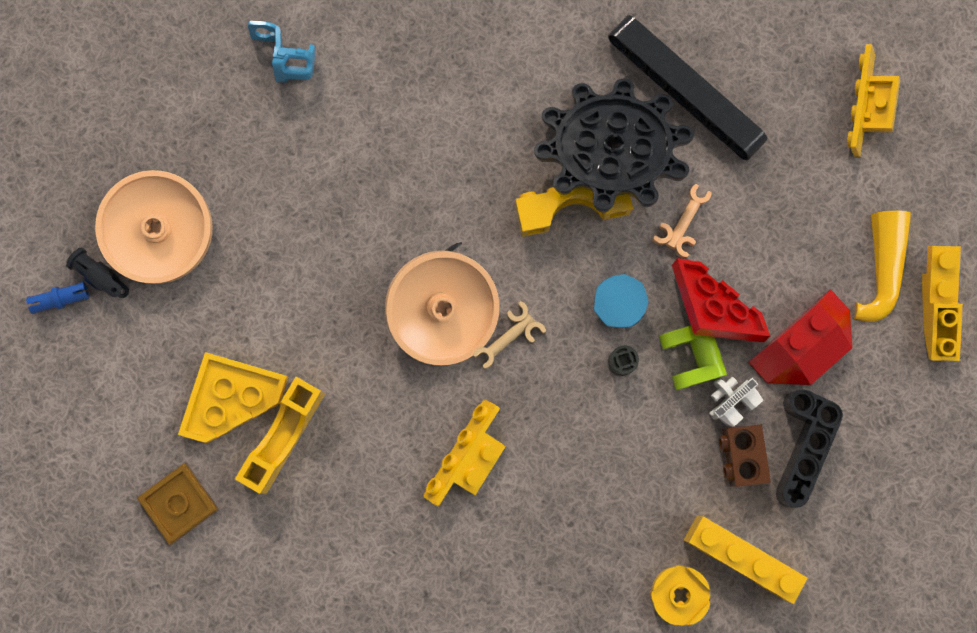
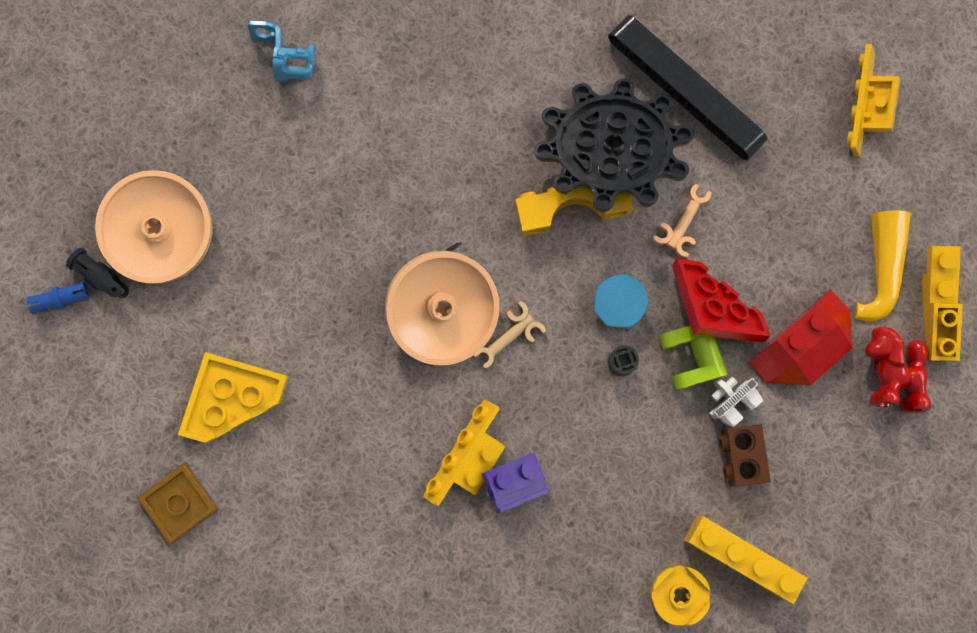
(273, 451): yellow arch -> none
(515, 483): none -> dark purple plate
(803, 451): black beam -> none
(893, 374): none -> red animal

